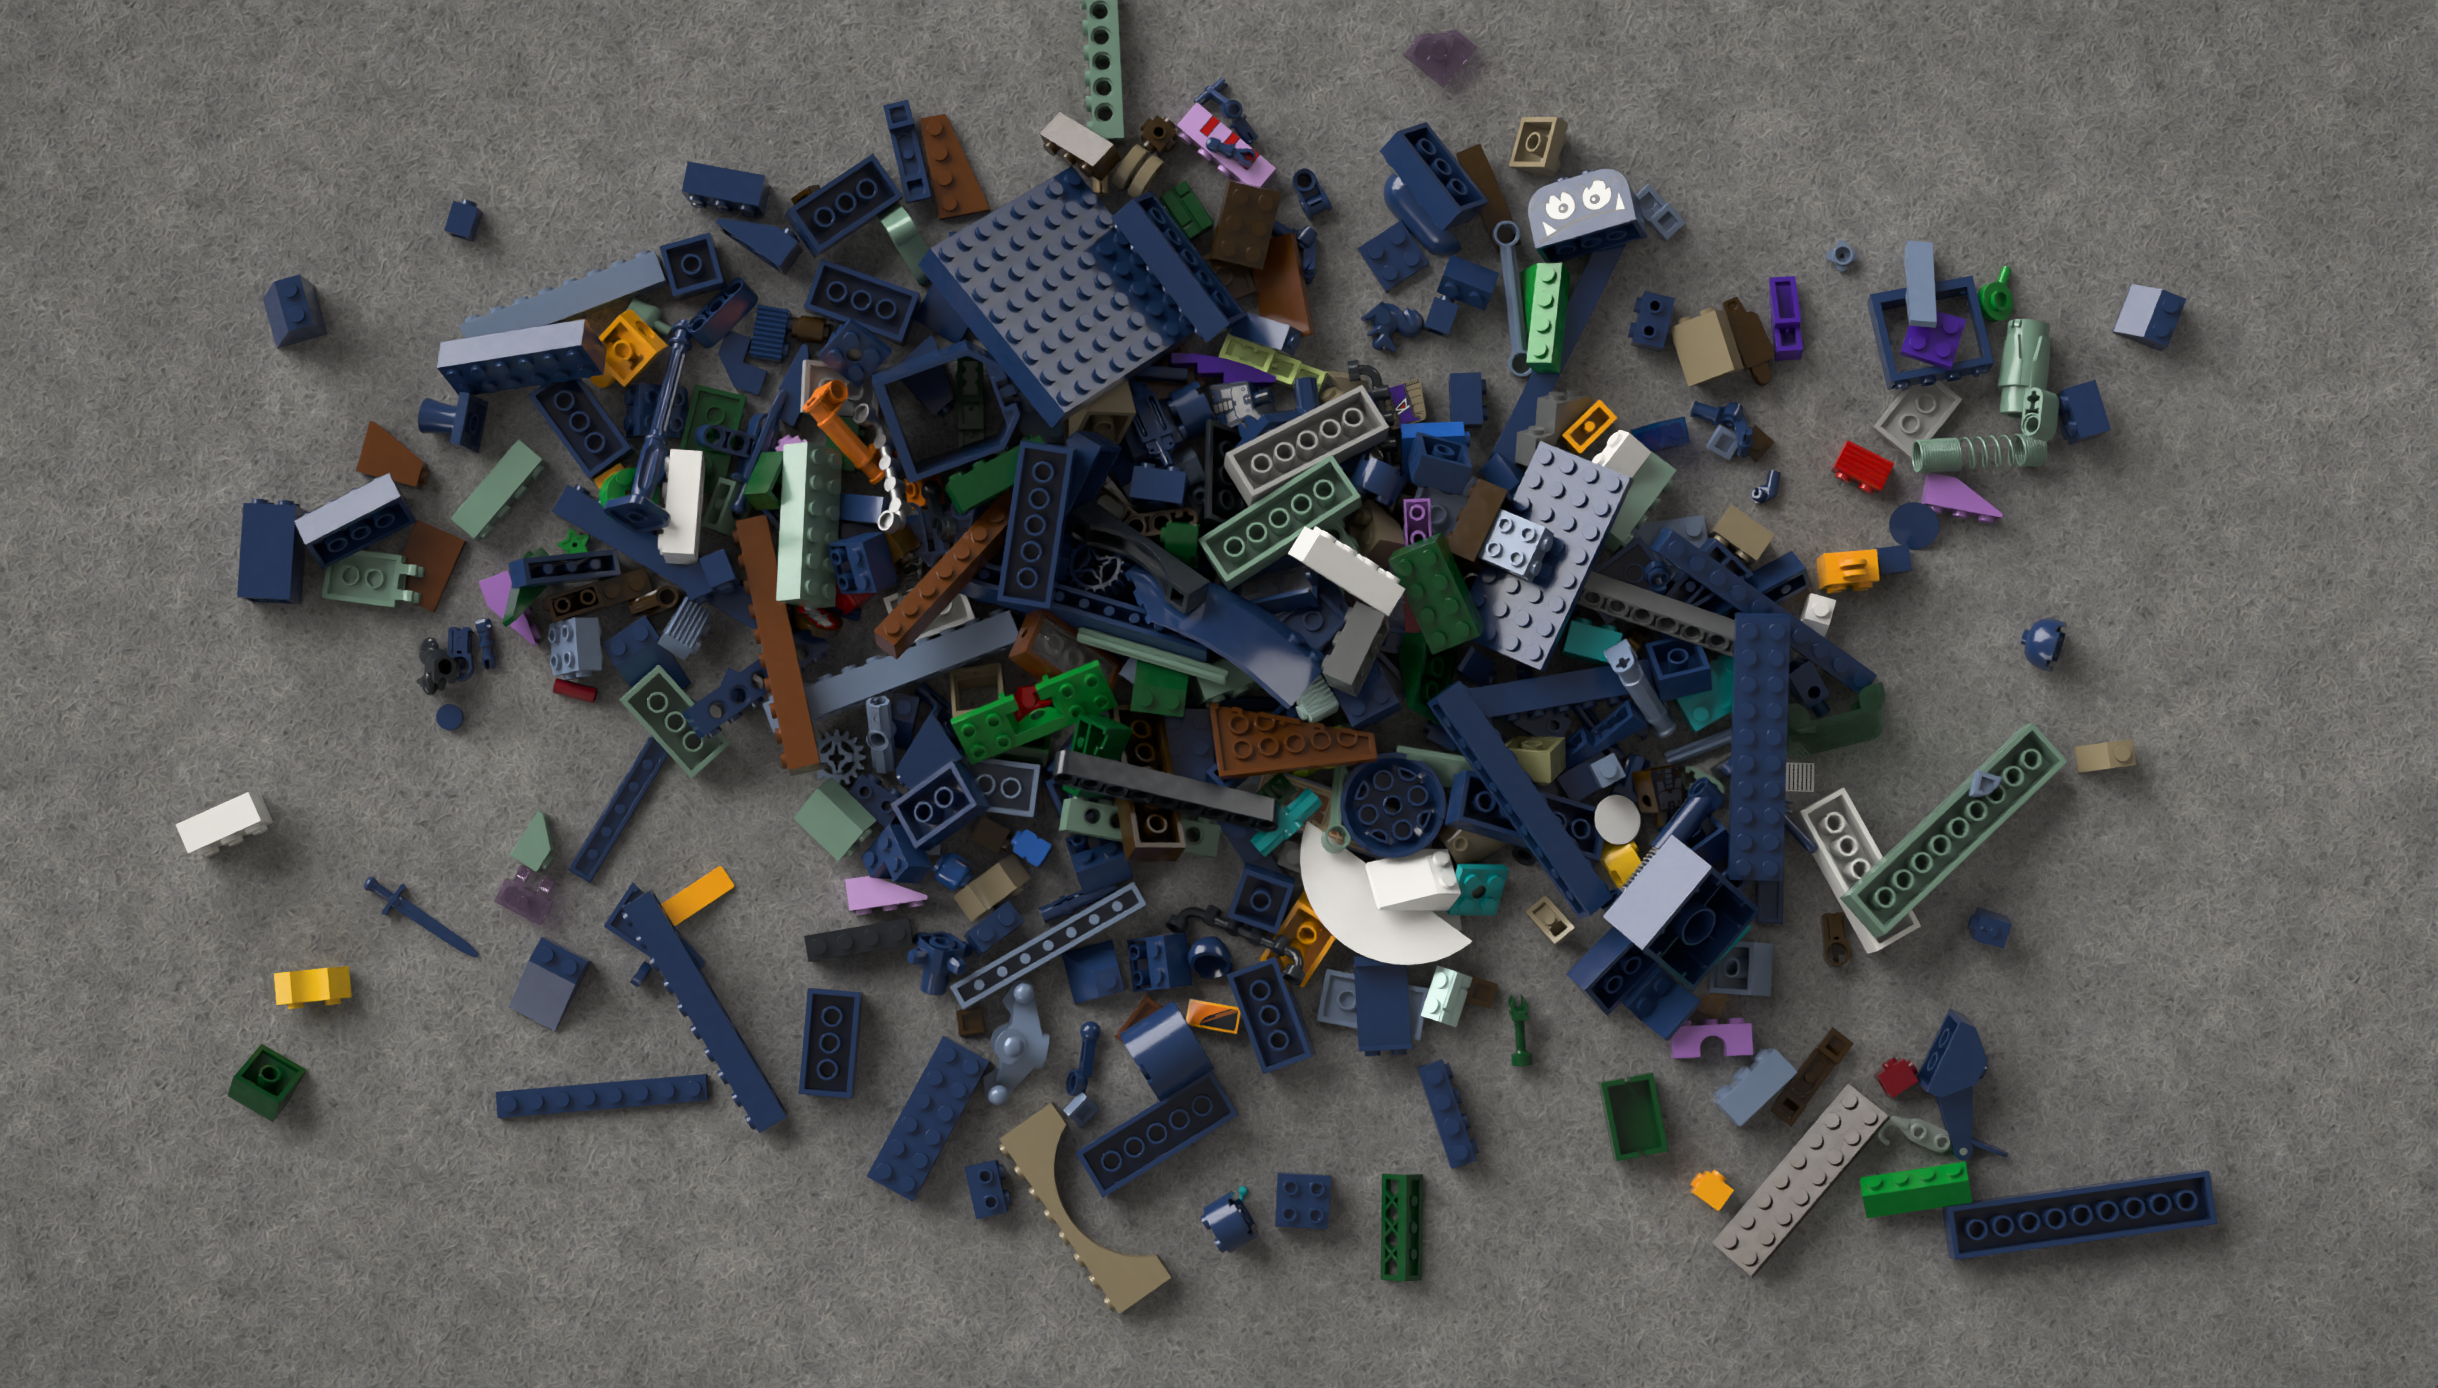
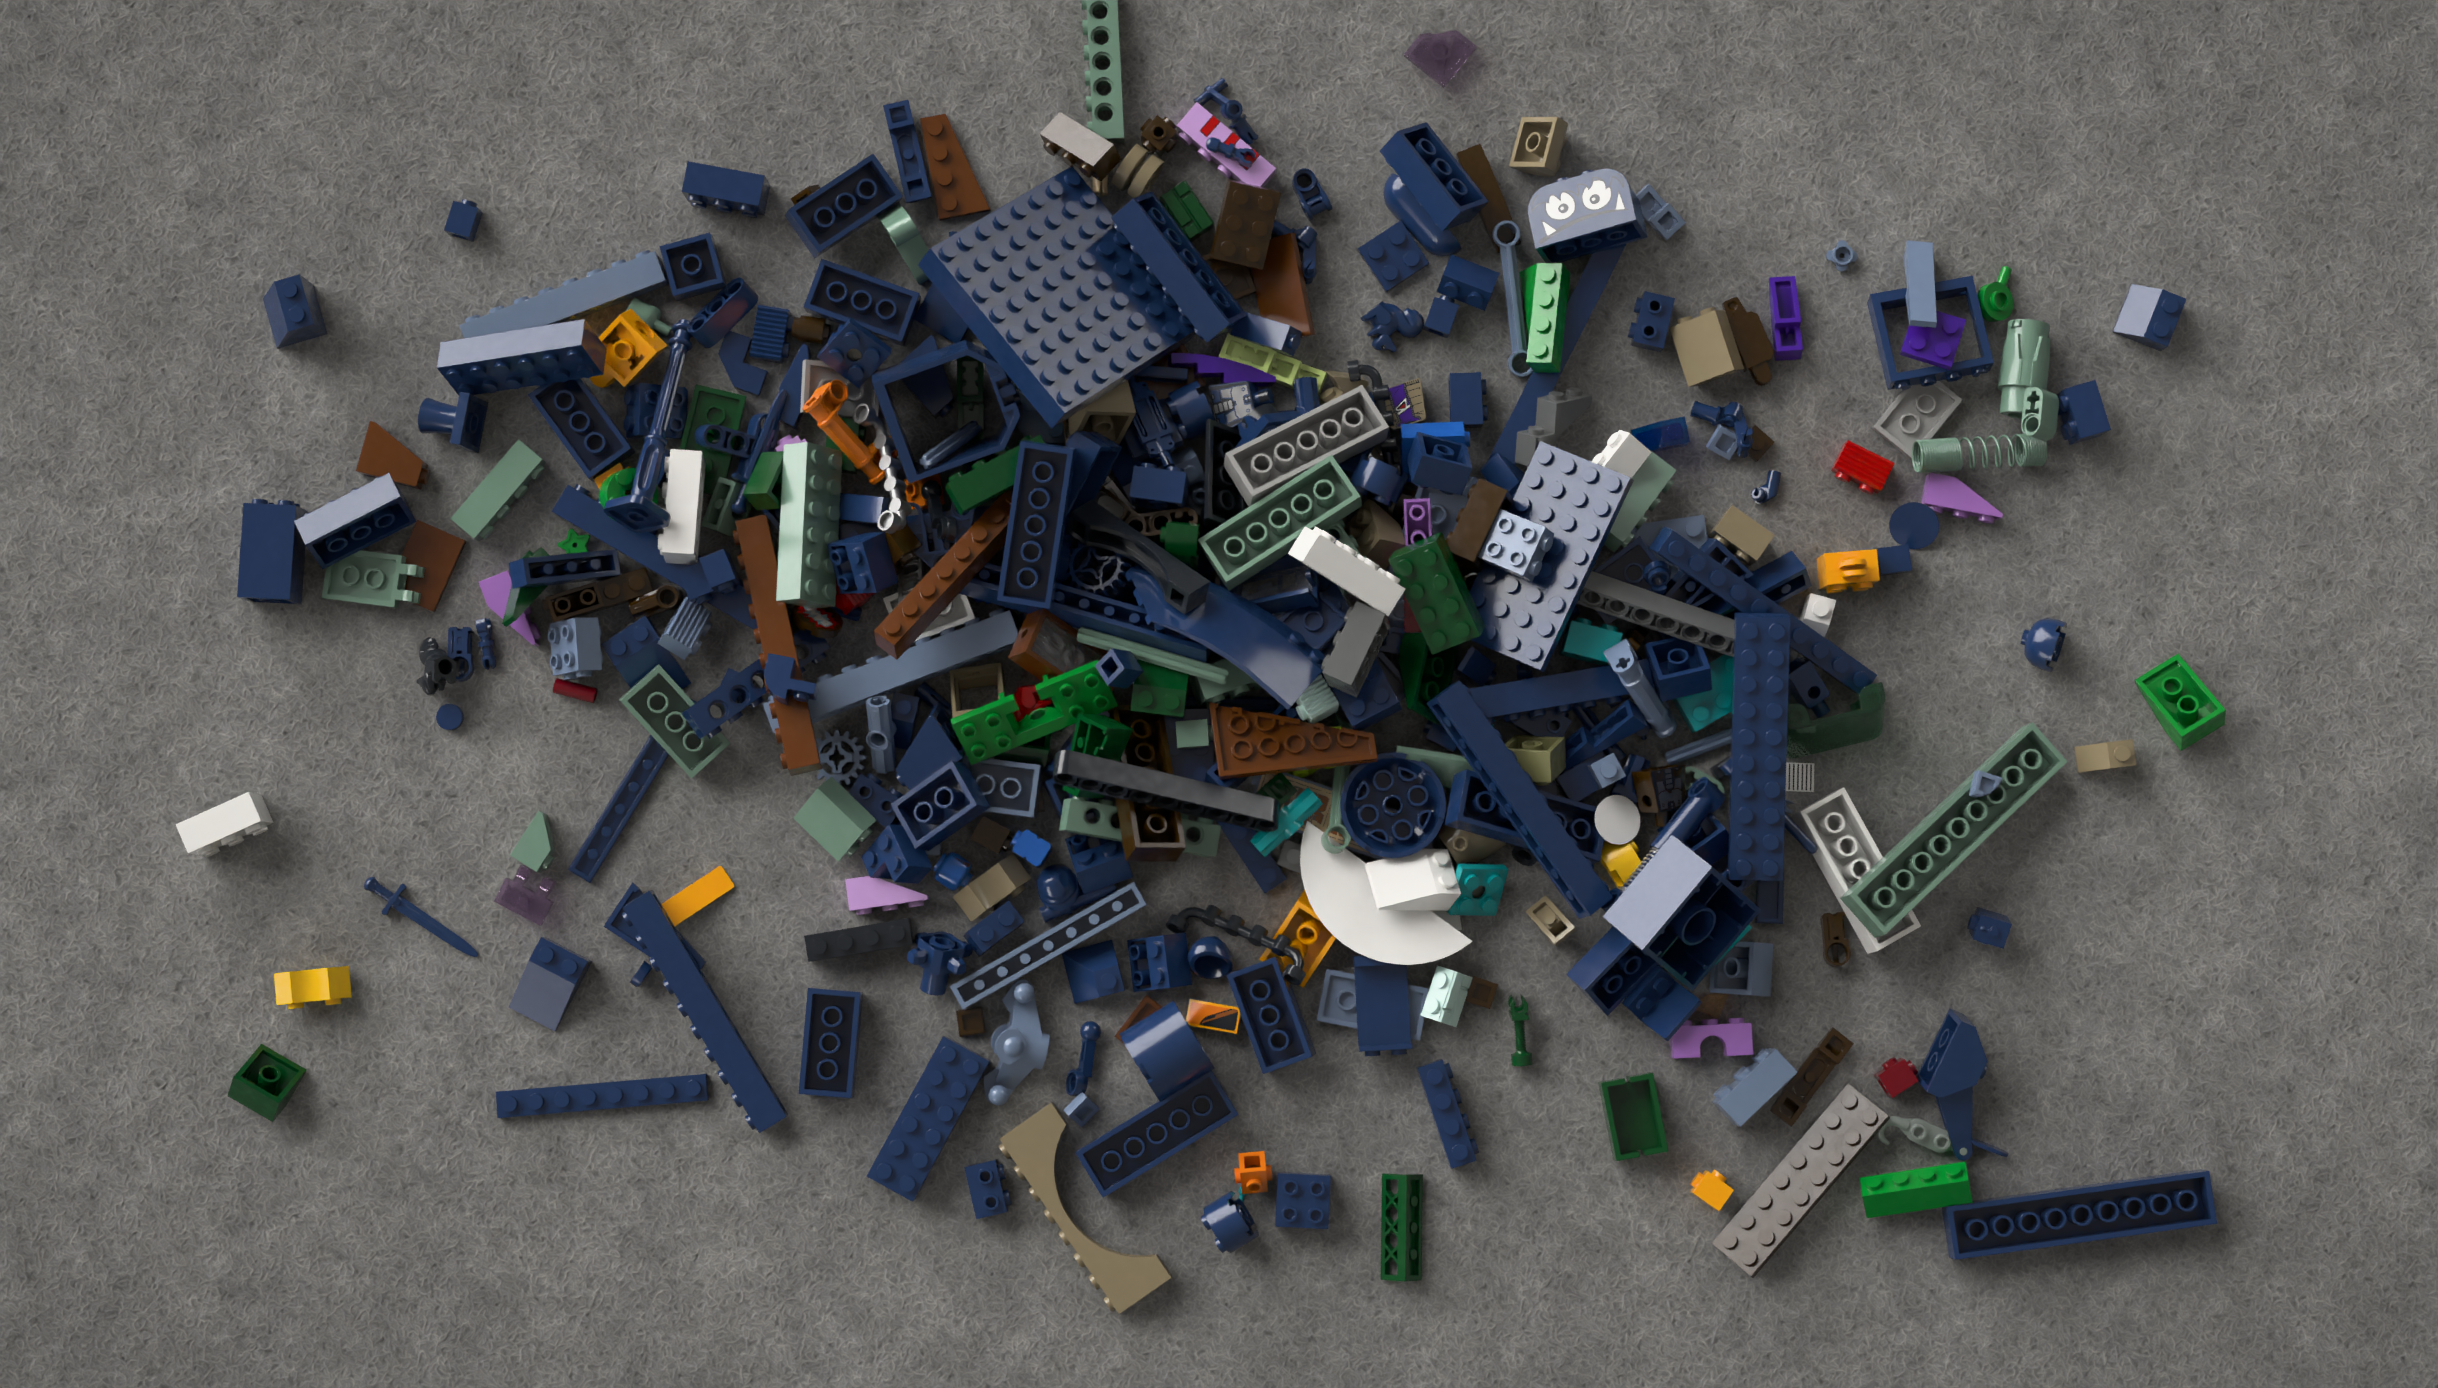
(767, 242): dark blue slope -> none
(780, 680): none -> dark blue brick
(950, 444): none -> sand blue axle
(1058, 887): none -> dark blue hat
(1119, 668): none -> dark blue brick
(1193, 734): none -> sand green brick
(1253, 1172): none -> orange brick
(1261, 897): dark blue brick -> none
(1587, 427): light orange brick -> none
(2181, 702): none -> green slope

